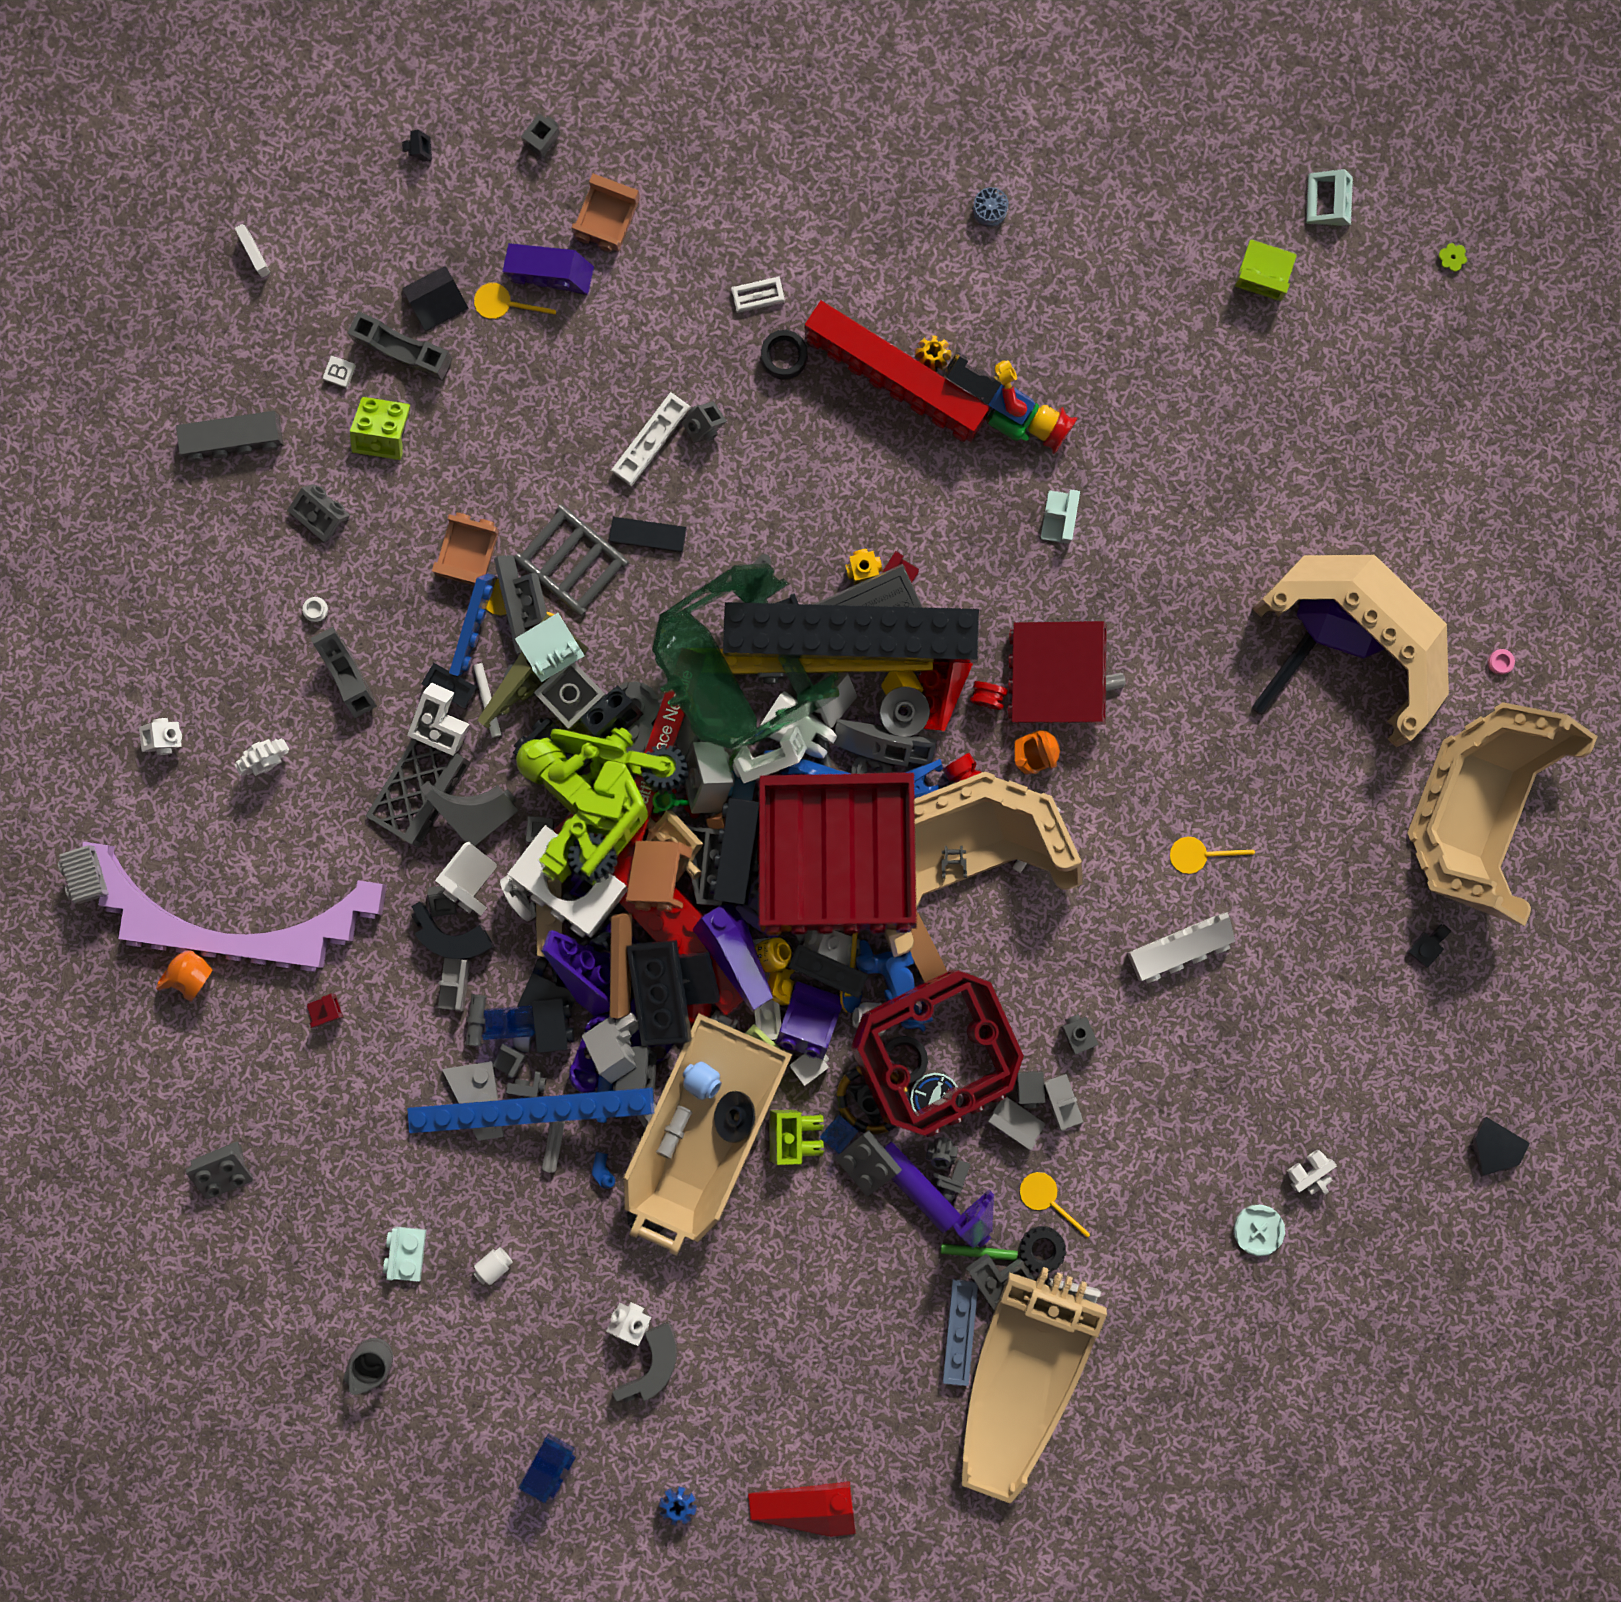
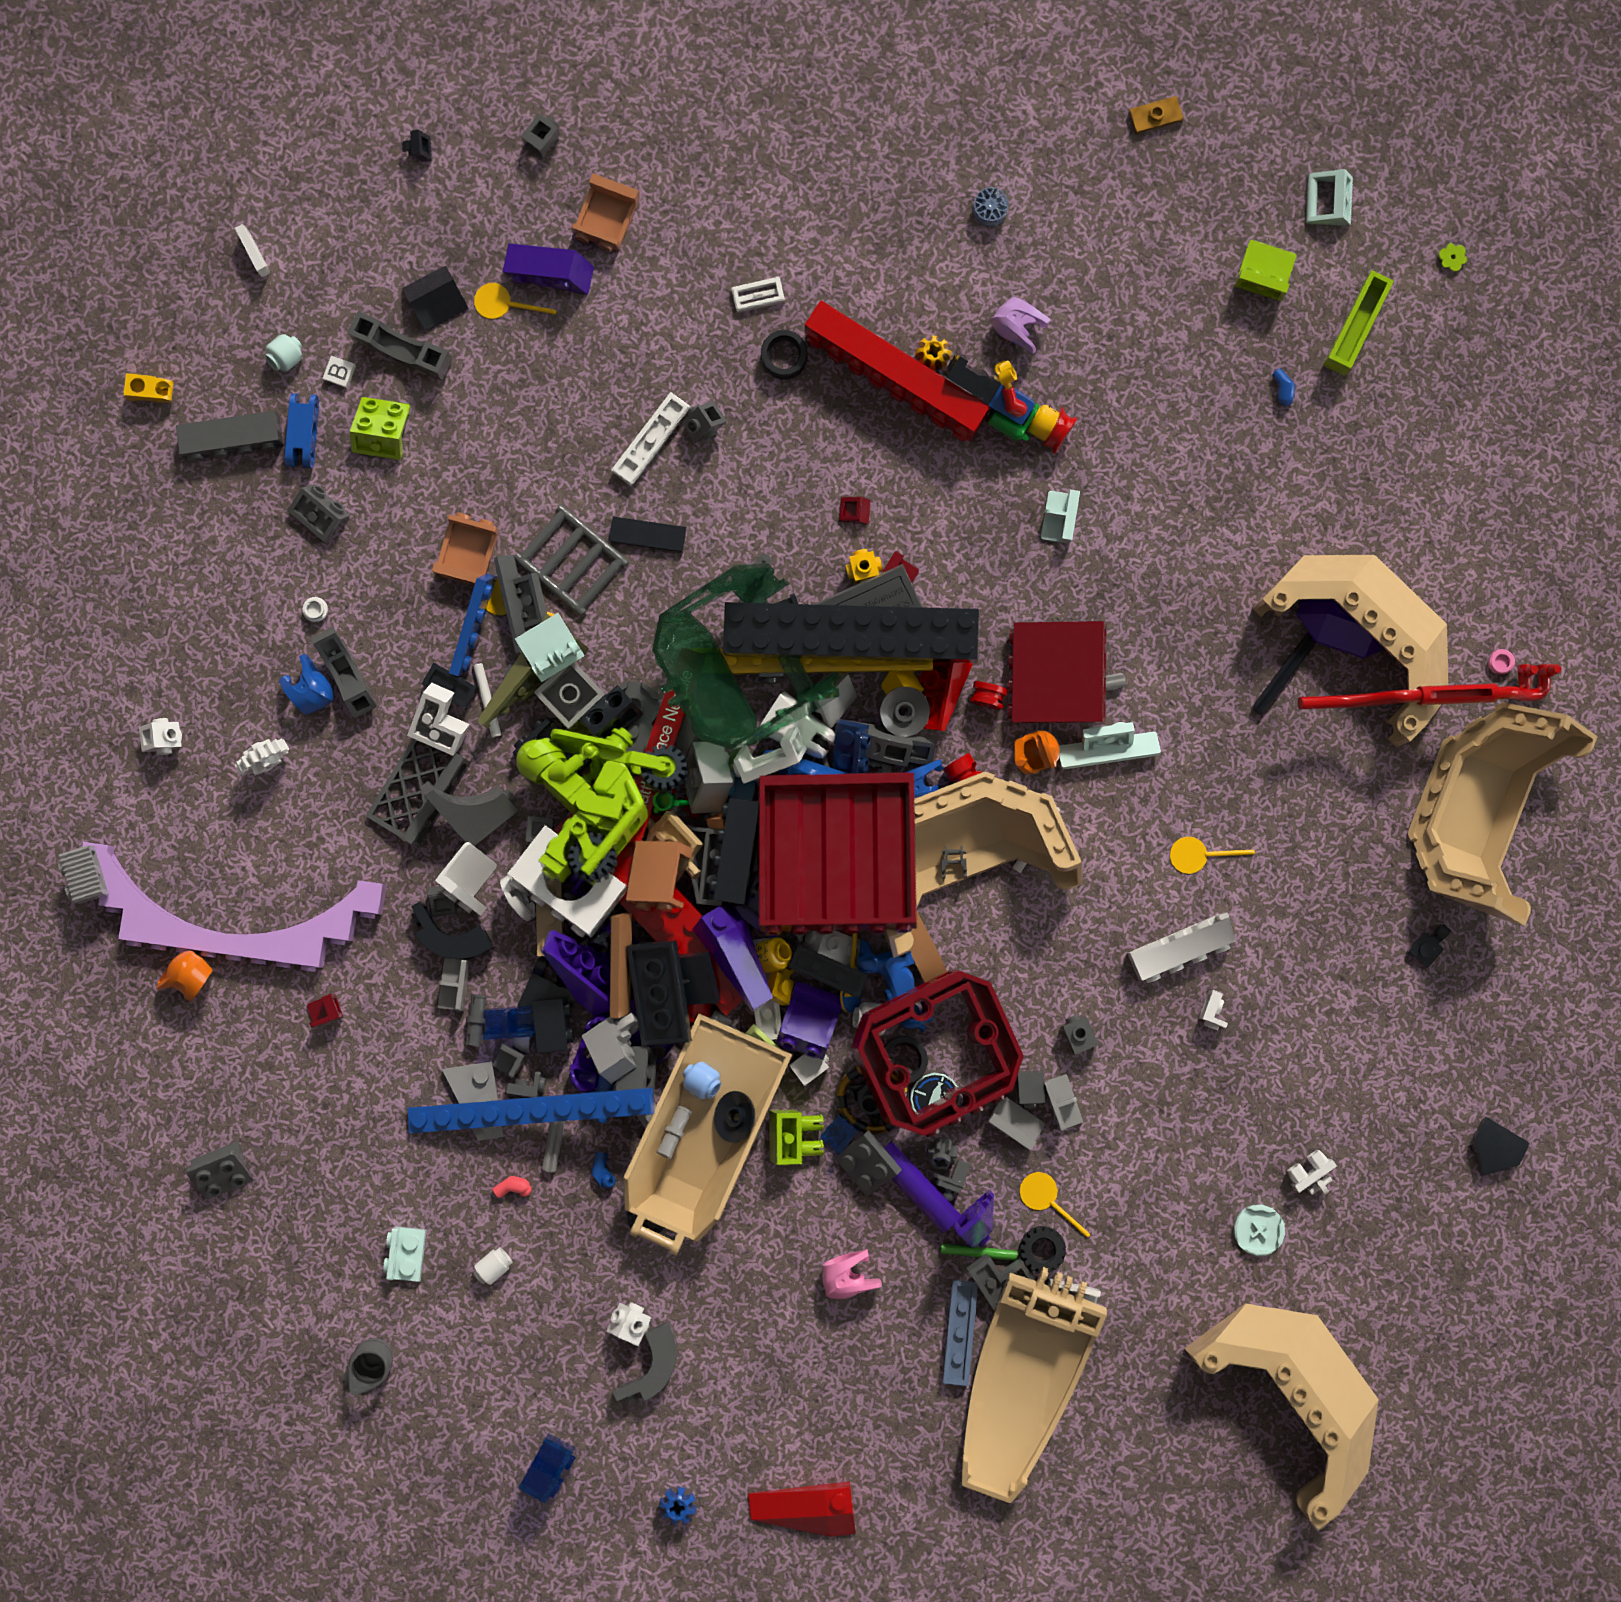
(148, 388): none -> yellow leg
(283, 352): none -> light aqua head
(301, 431): none -> blue piece
(312, 690): none -> blue helmet
(513, 1184): none -> coral arm
(841, 1281): none -> bright pink helmet
(851, 747): none -> dark blue bracket
(854, 510): none -> dark red slope
(1012, 317): none -> lavender helmet
(1109, 745): none -> light aqua bracket
(1156, 115): none -> pearl gold plate
(1212, 1006): none -> white bracket
(1286, 387): none -> blue arm
(1316, 1382): none -> tan windscreen
(1358, 323): none -> lime brick
(1446, 693): none -> red piece

